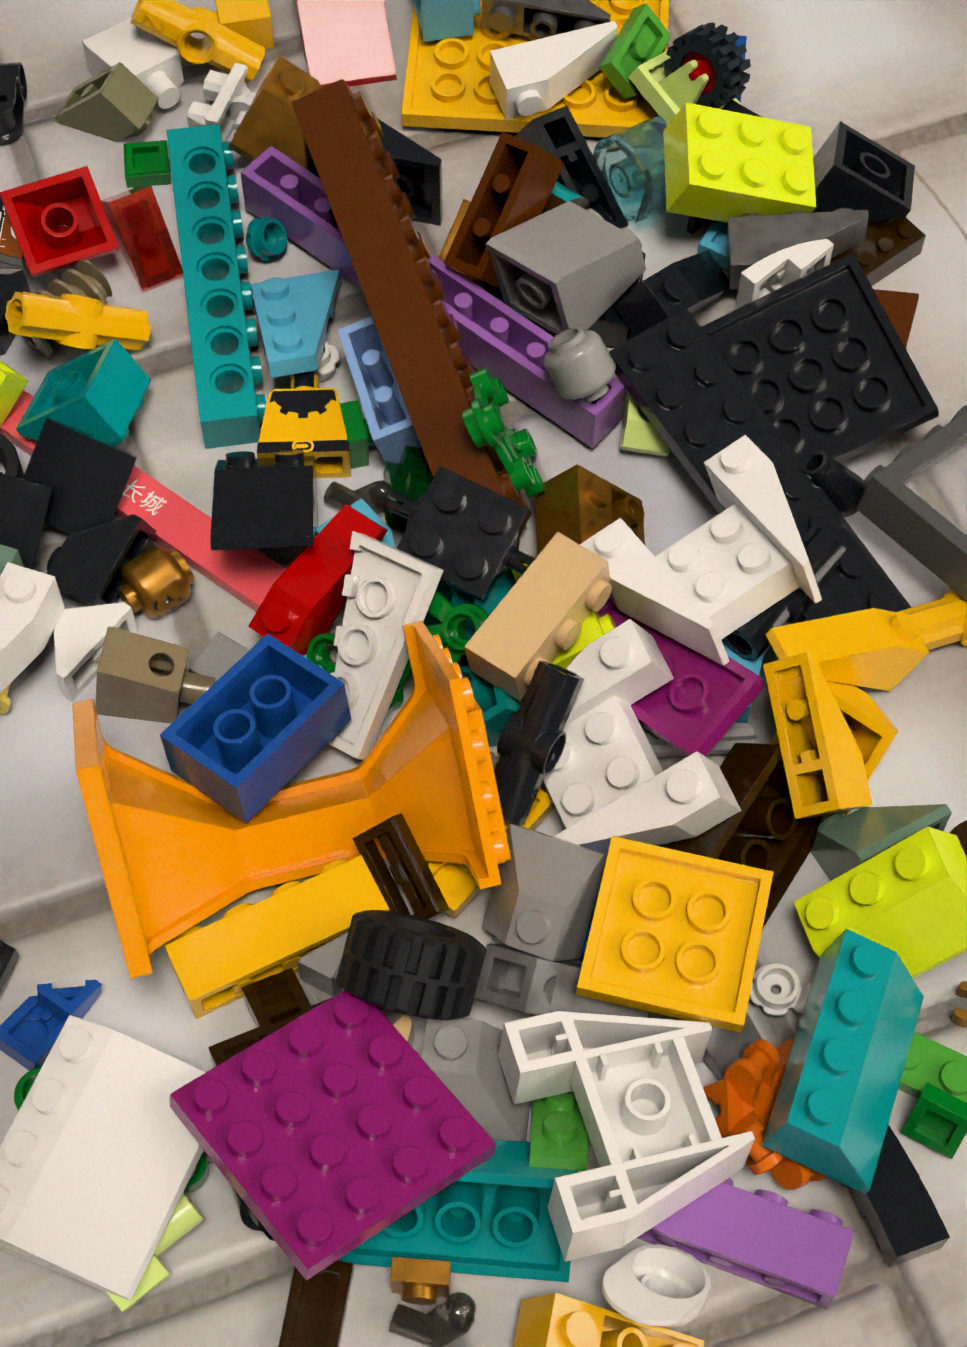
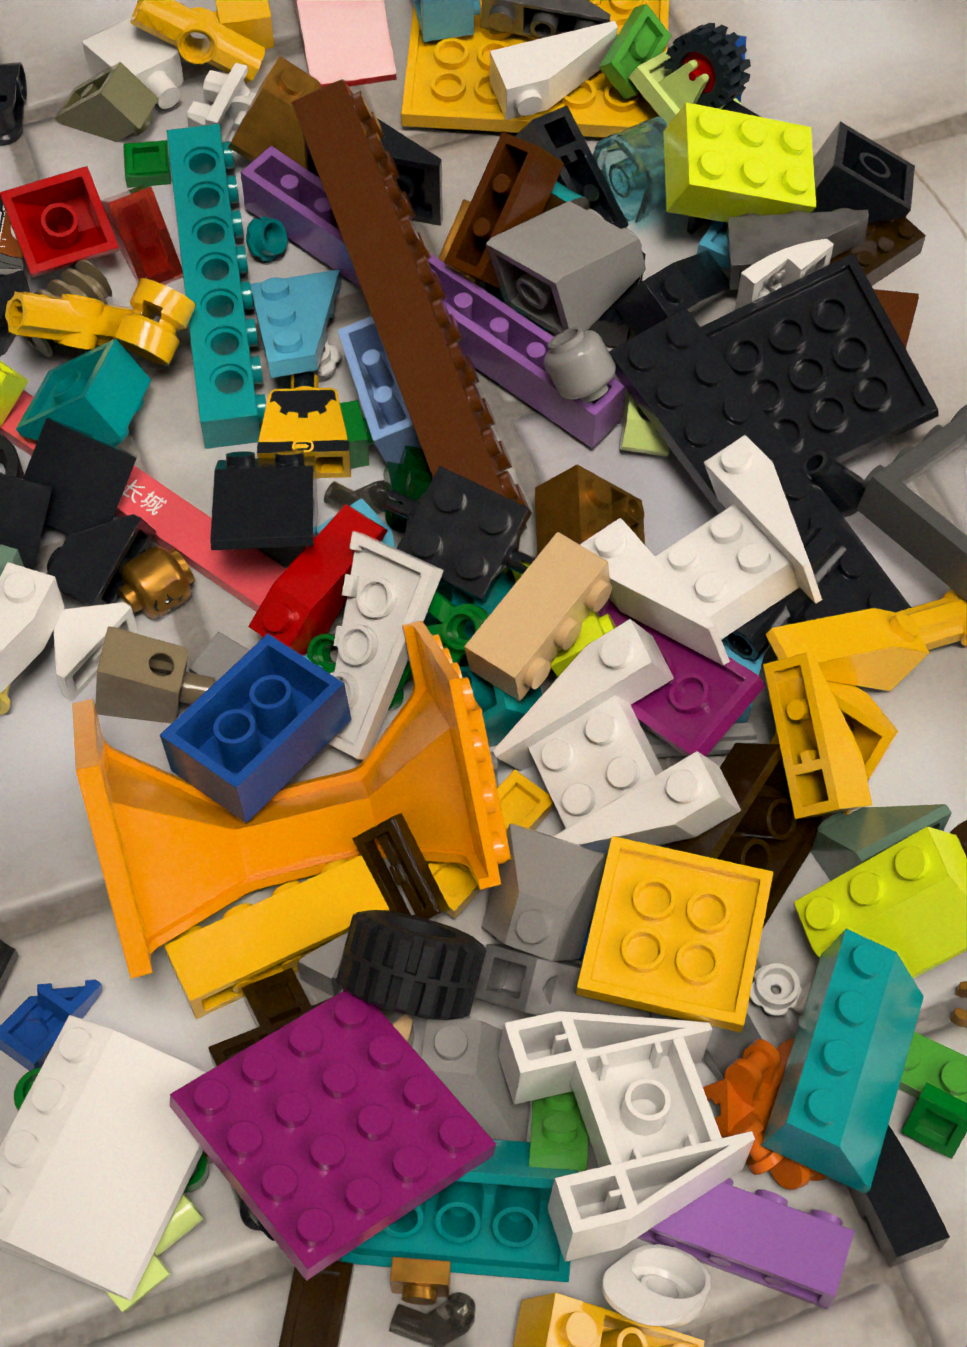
(147, 337): none -> yellow wheel
(486, 427): green plant -> none
(534, 739): black piece -> none

